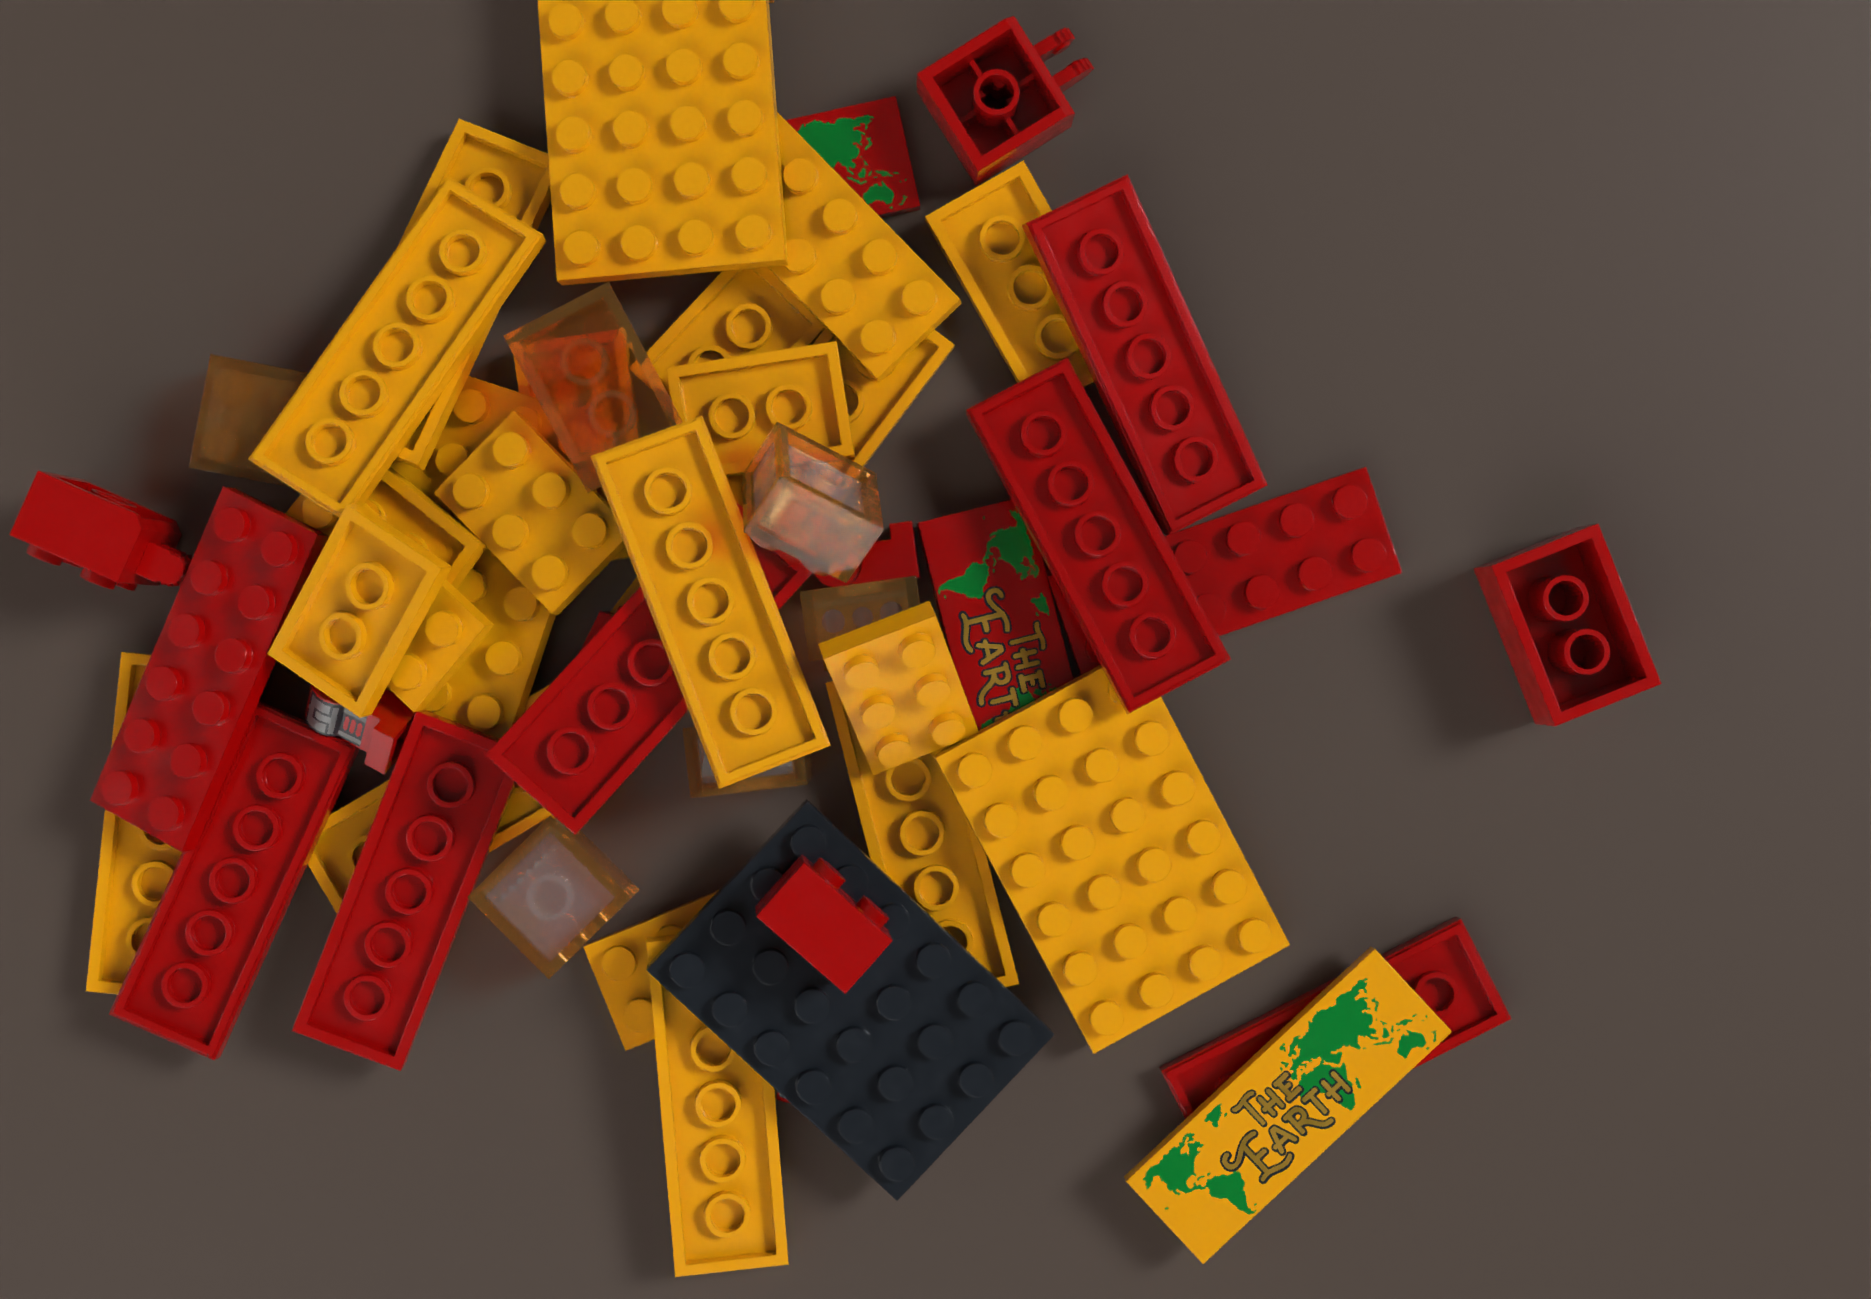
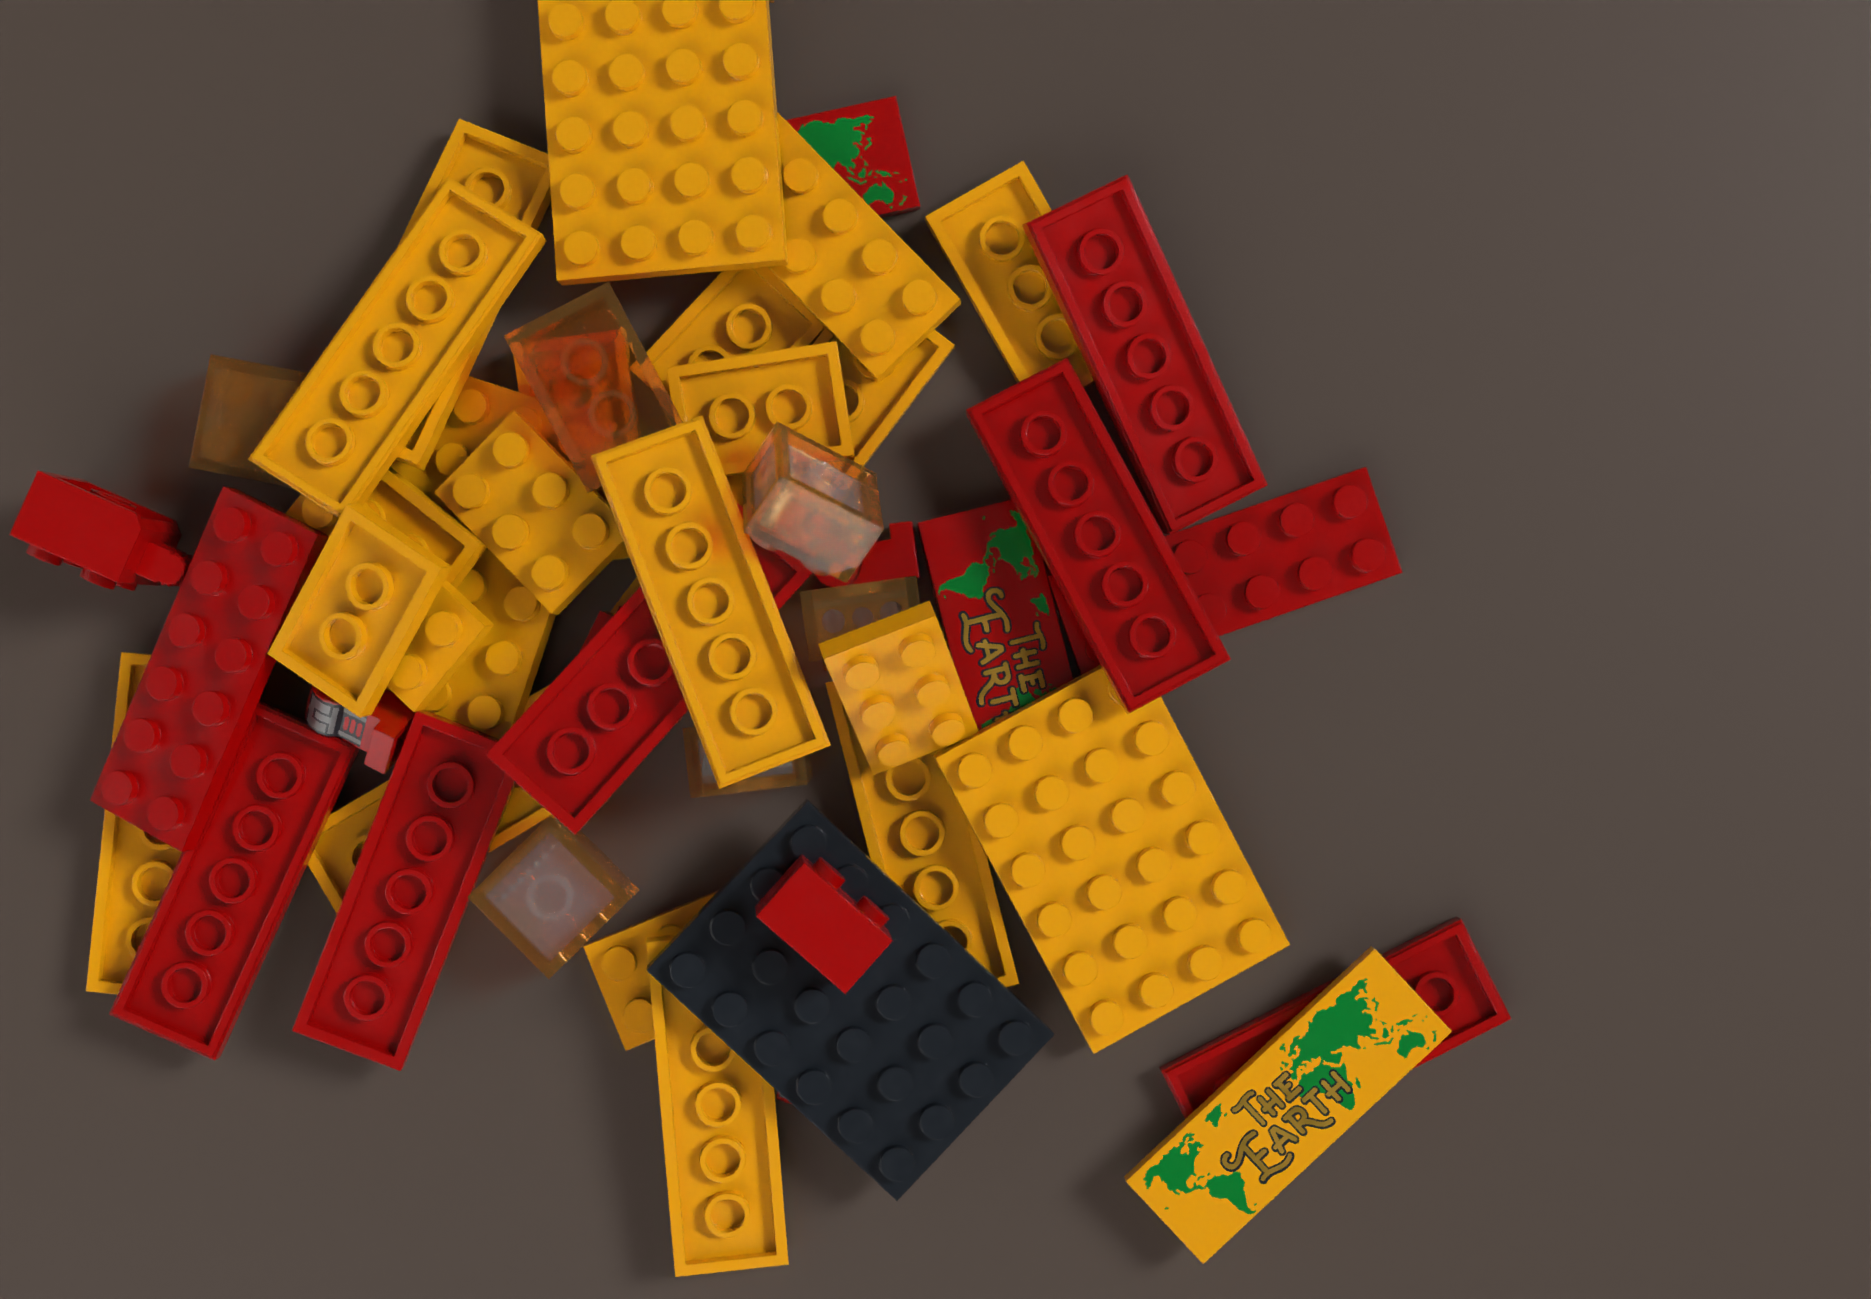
(1008, 67): red hinge -> none
(1567, 625): red brick -> none

